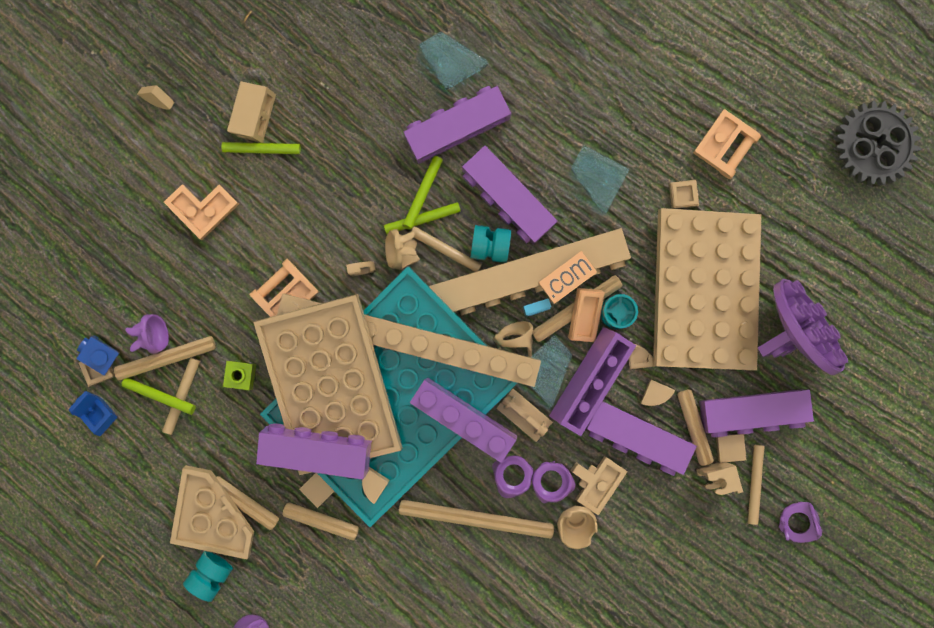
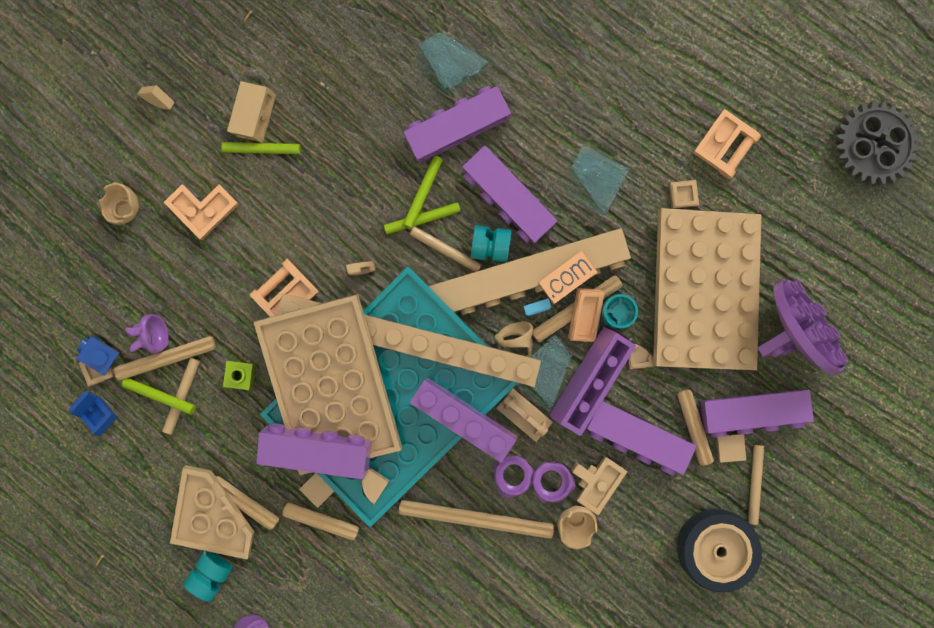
(119, 204): none -> tan hair
(400, 249): tan piece -> none
(656, 394): tan tile -> none
(722, 475): tan hinge -> none
(739, 554): none -> wheel
(814, 531): medium lavender piece -> none

